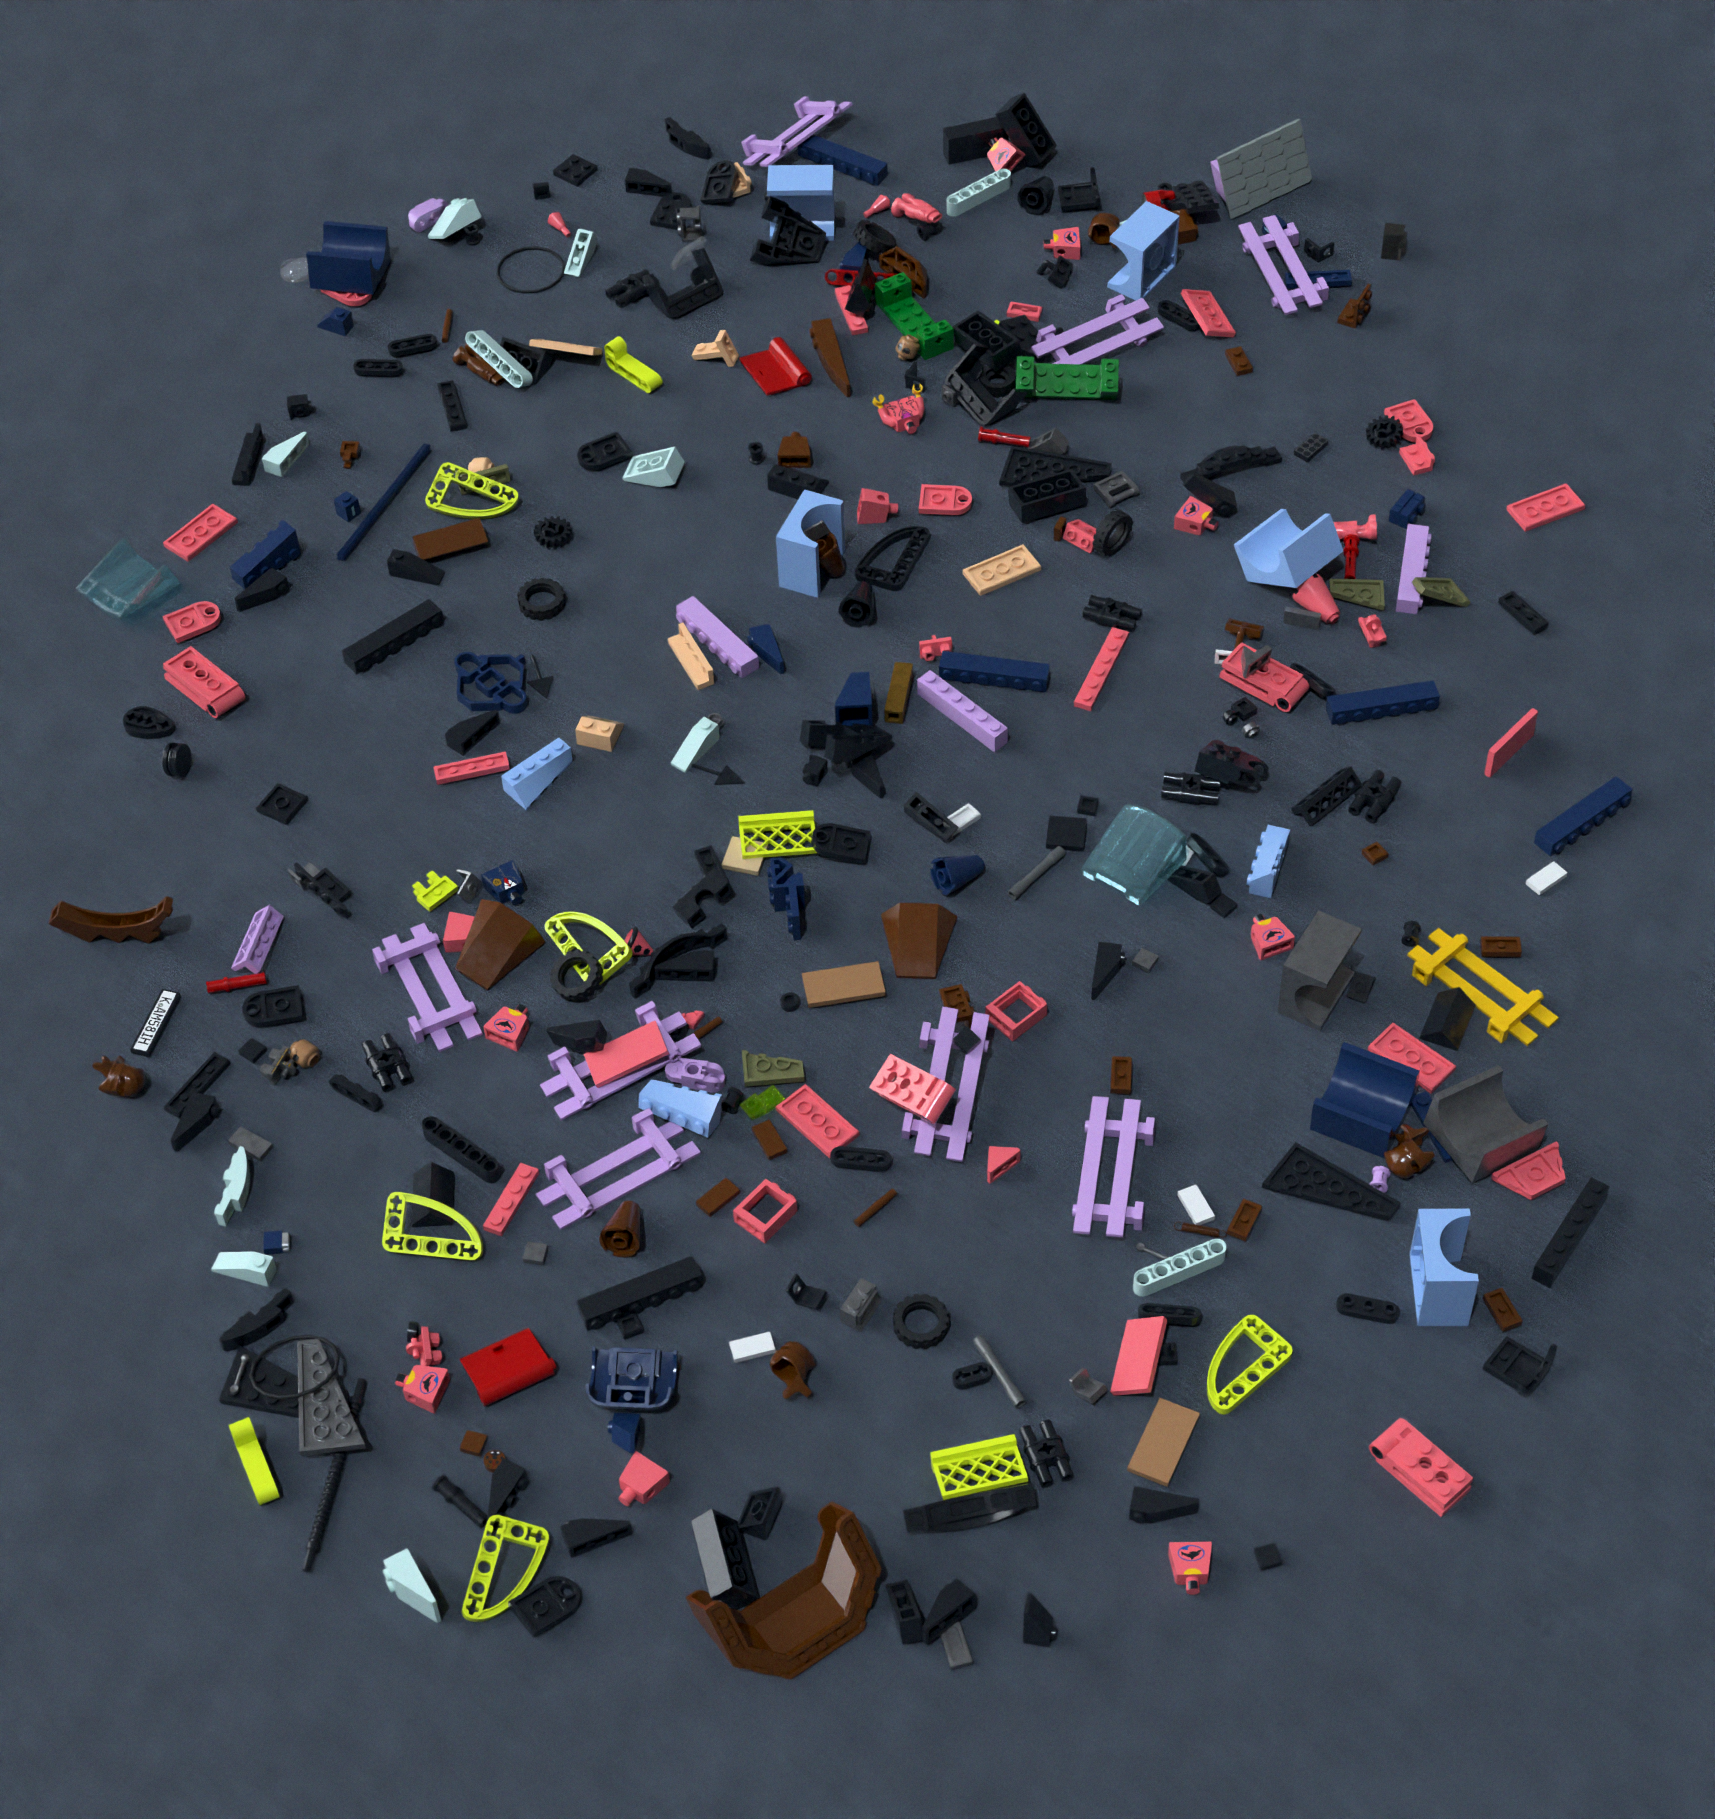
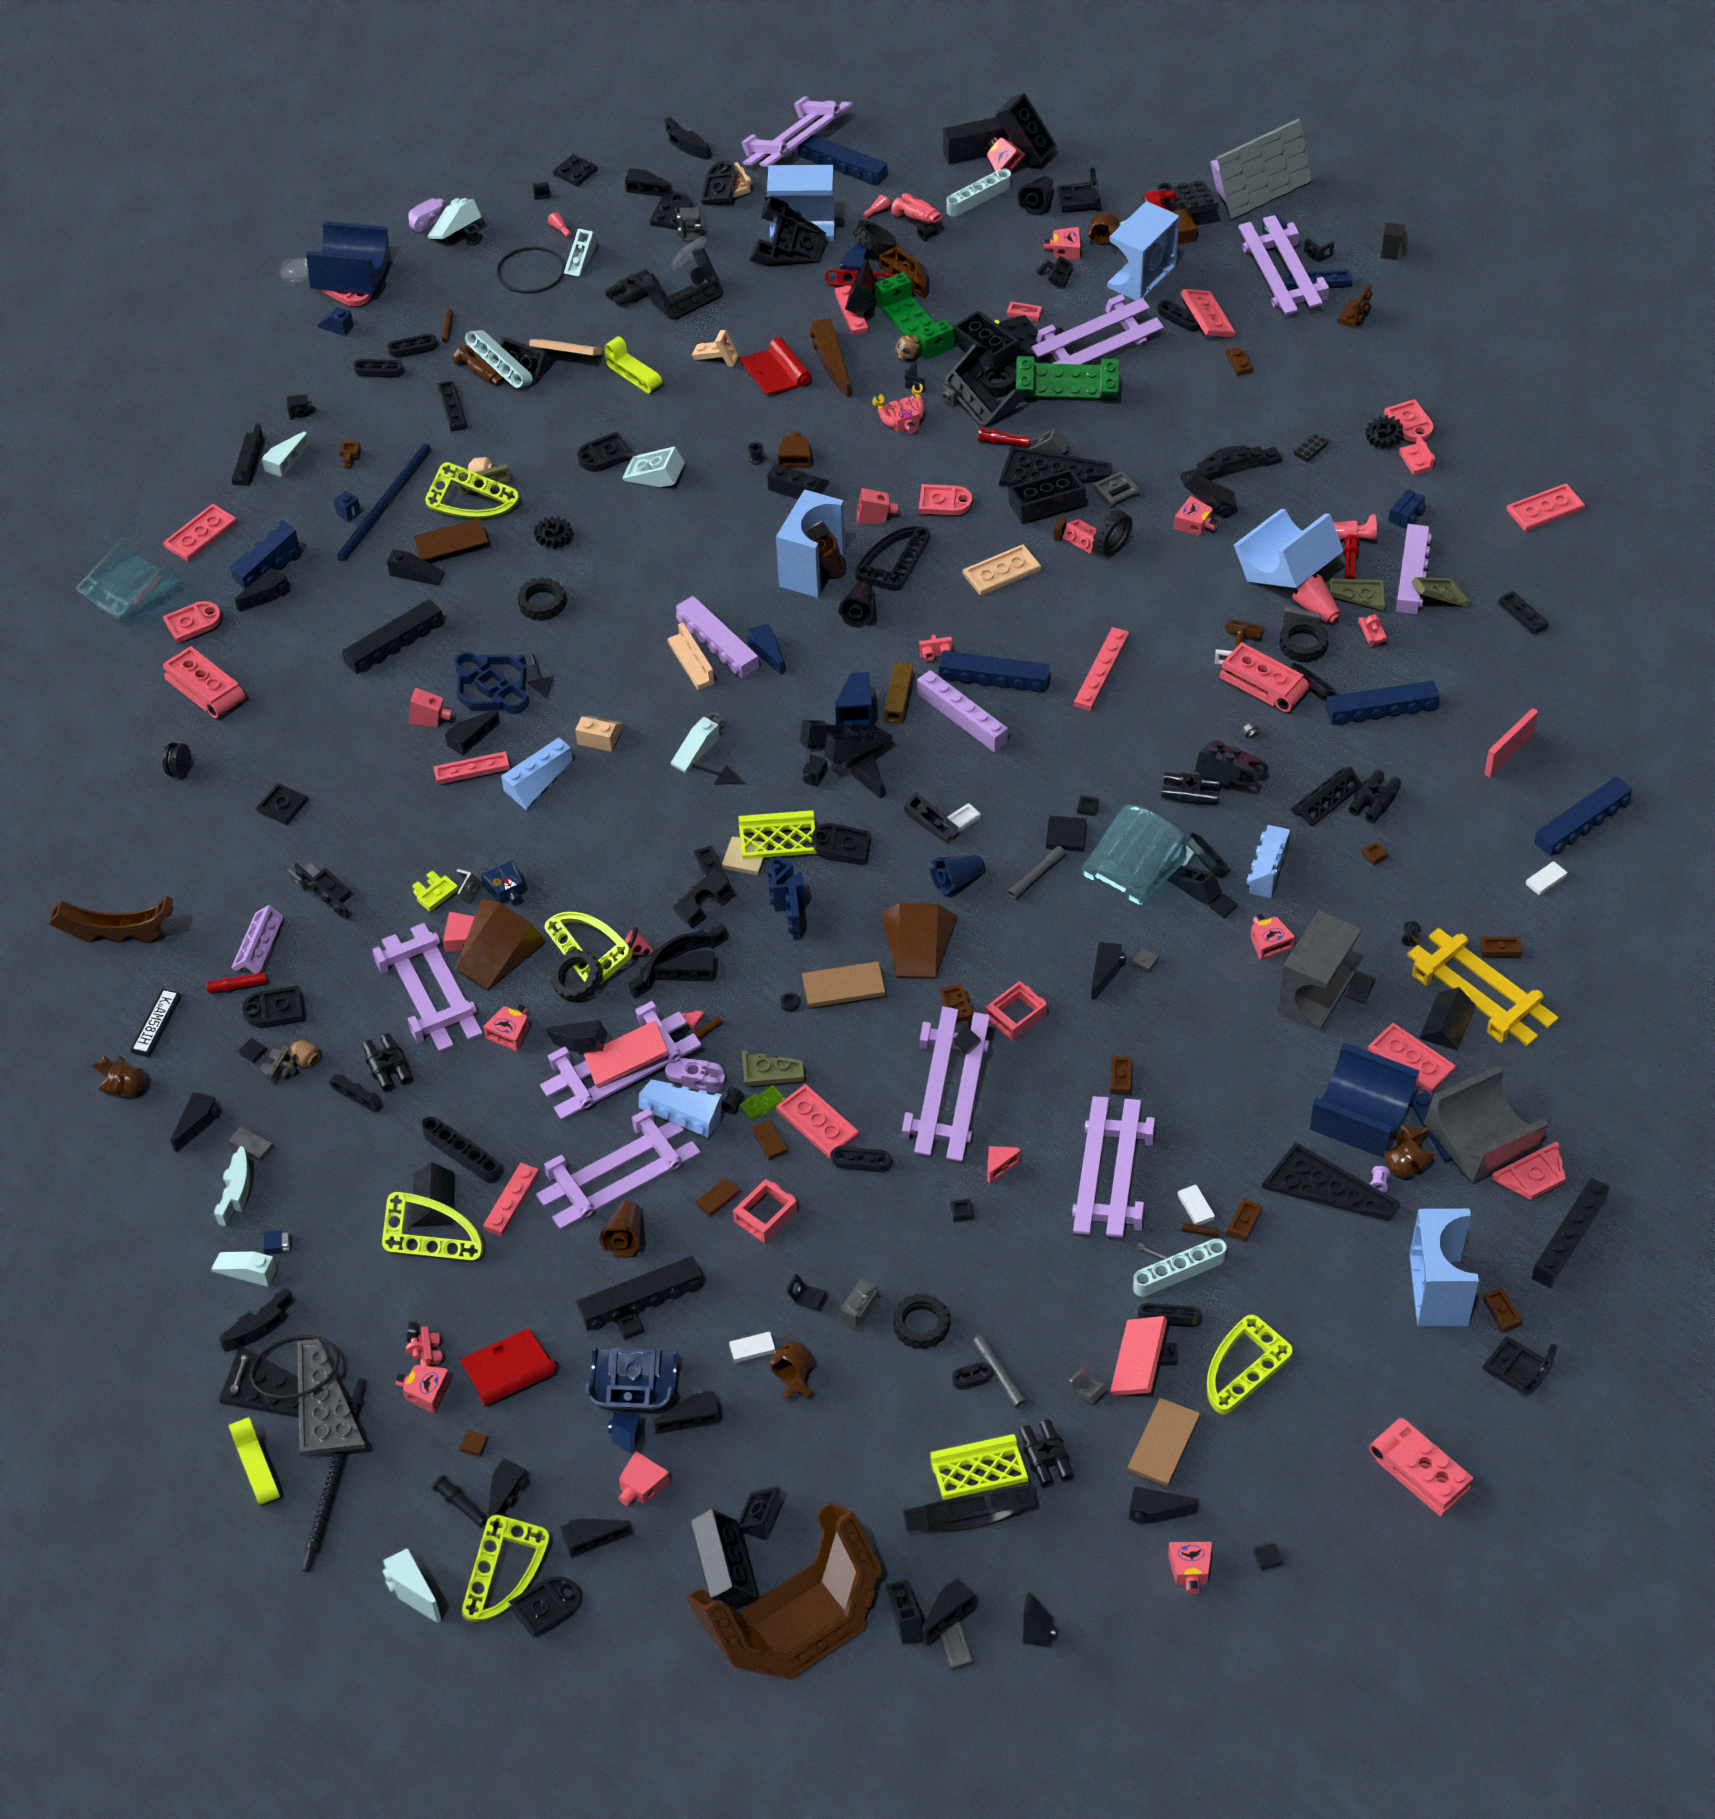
(152, 725): black piece -> none
(198, 1083): black tile -> none
(427, 709): none -> coral torso
(493, 1459): reddish brown tile -> none
(535, 1253): flat silver tile -> none
(692, 1412): none -> black slope
(875, 1207): reddish brown piece -> none
(912, 1089): coral hinge -> none
(961, 1210): none -> black tile
(1112, 613): black pin -> none
(1241, 708): black plate -> none
(1253, 661): flat silver slope -> none
(1306, 627): none -> black tyre
(1358, 1309): black plate -> none

